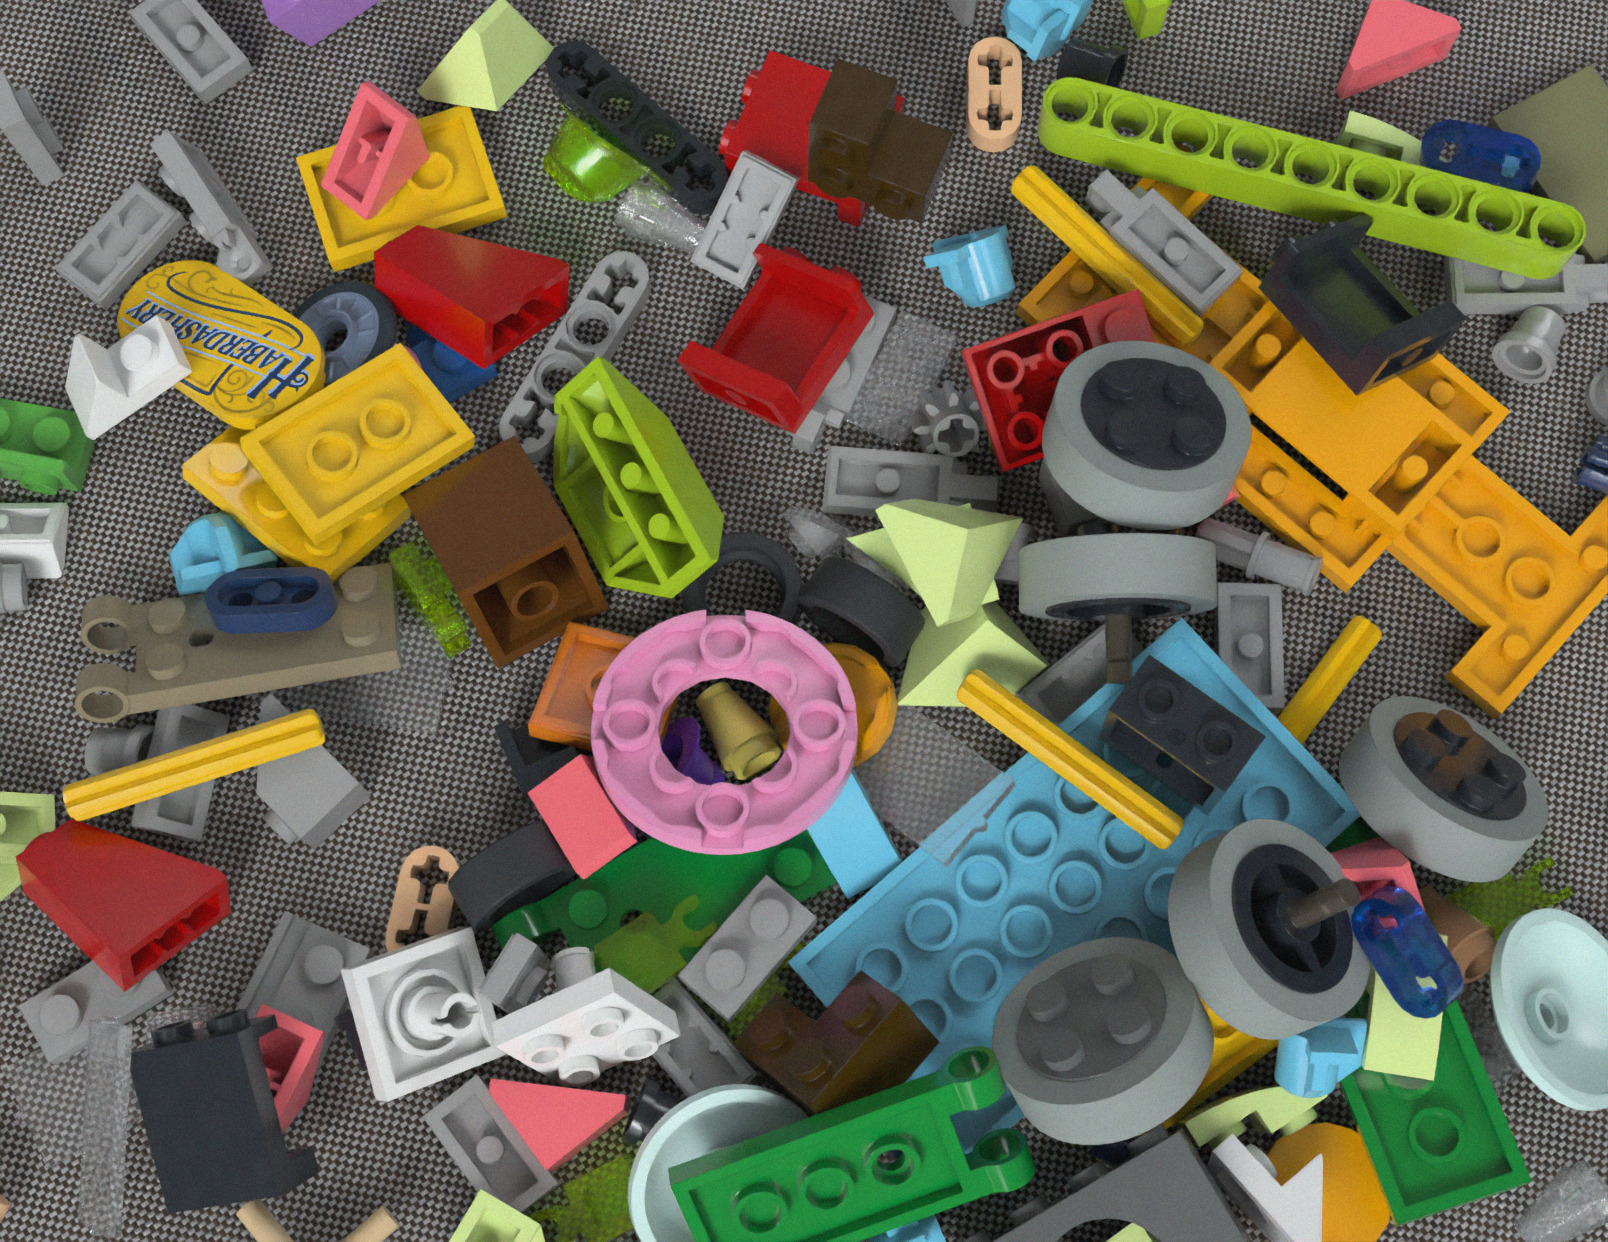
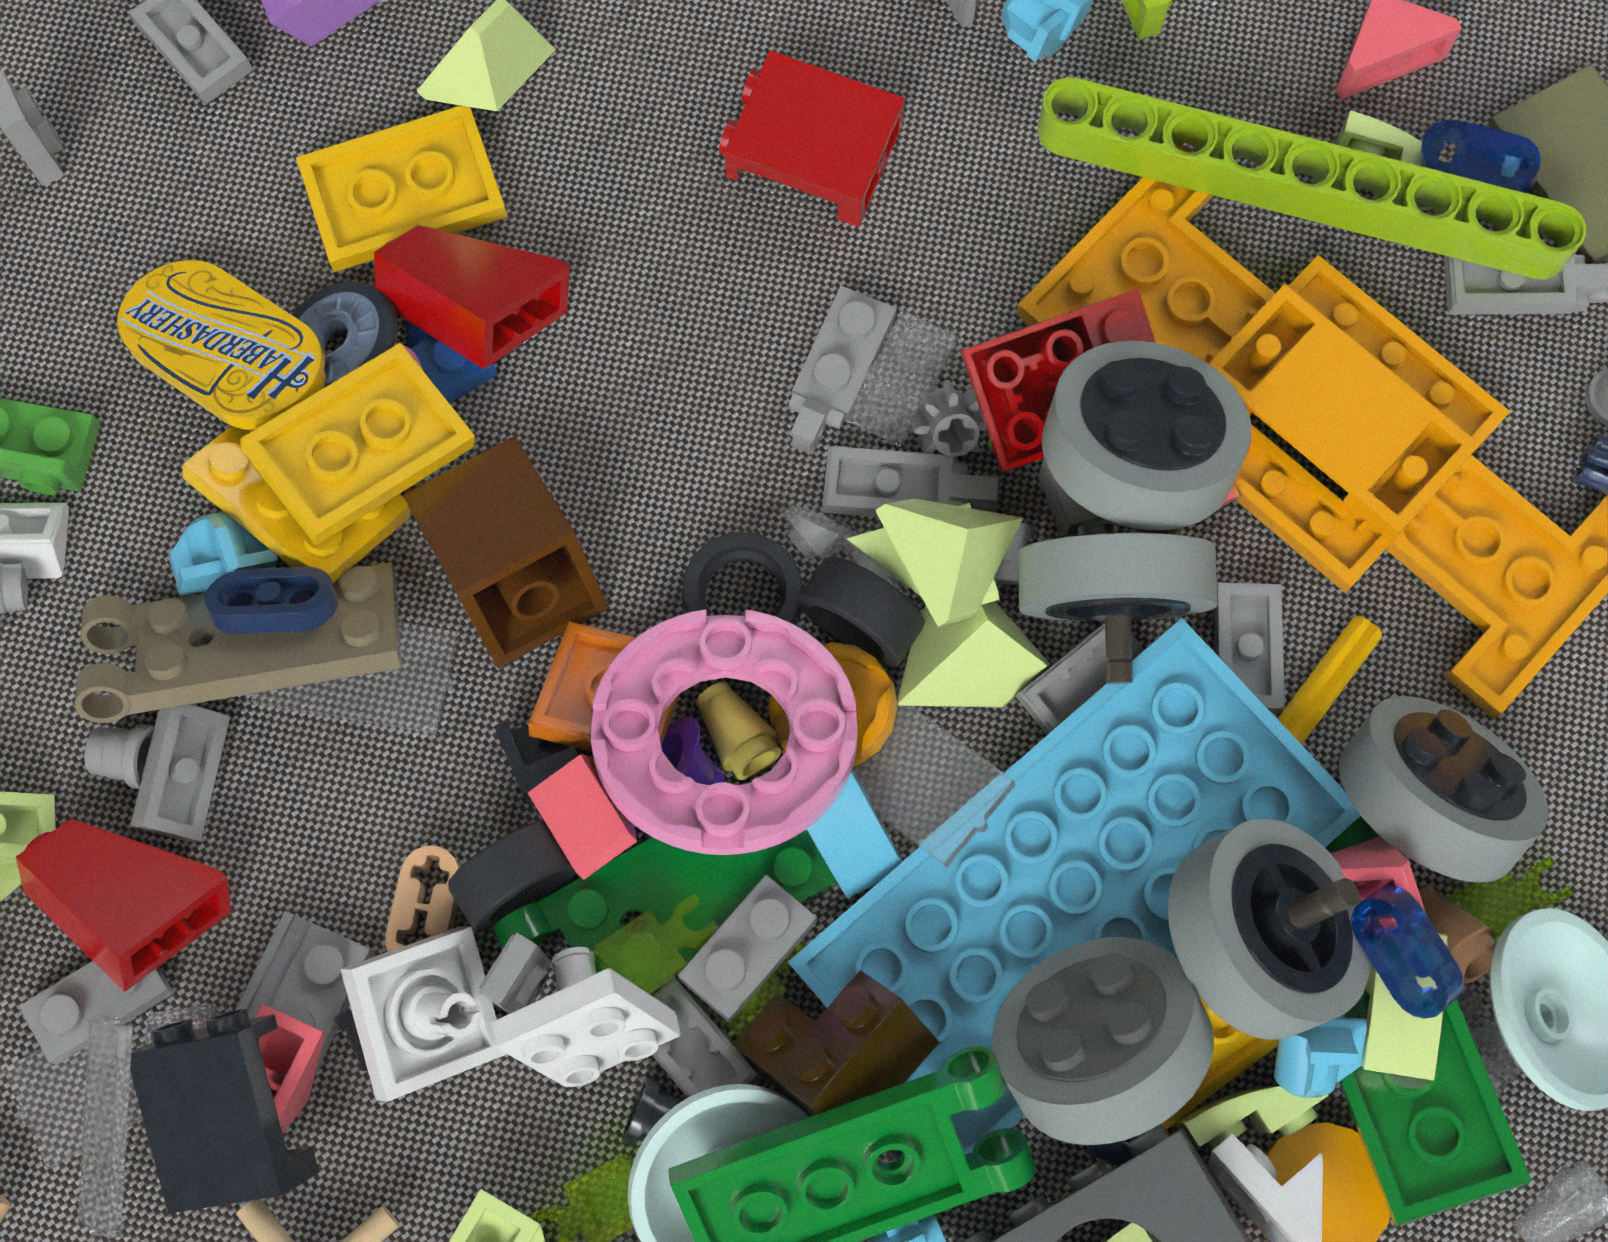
(121, 245): light grey plate -> none
(125, 377): white slope -> none
(193, 764): yellow axle -> none
(215, 211): light grey hinge -> none
(305, 790): light grey slope -> none
(374, 152): coral slope -> none
(425, 587): clear neon green plate -> none
(489, 1147): light grey plate -> none
(557, 1119): coral slope -> none
(567, 352): light grey beam -> none
(589, 165): clear neon green piece -> none
(631, 486): lime wedge -> none
(643, 122): black beam -> none
(658, 218): clear cone -> none
(744, 218): light grey plate -> none
(782, 339): red panel -> none
(870, 149): dark brown brick -> none
(975, 265): medium azure piece -> none
(1006, 94): light nougat beam -> none
(1070, 759): yellow axle -> none
(1093, 62): black piece -> none
(1106, 255): yellow axle -> none
(1163, 242): light grey hinge -> none
(1173, 717): black window -> none
(1262, 556): light grey axle -> none
(1352, 308): black panel -> none
(1530, 346): light grey piece -> none

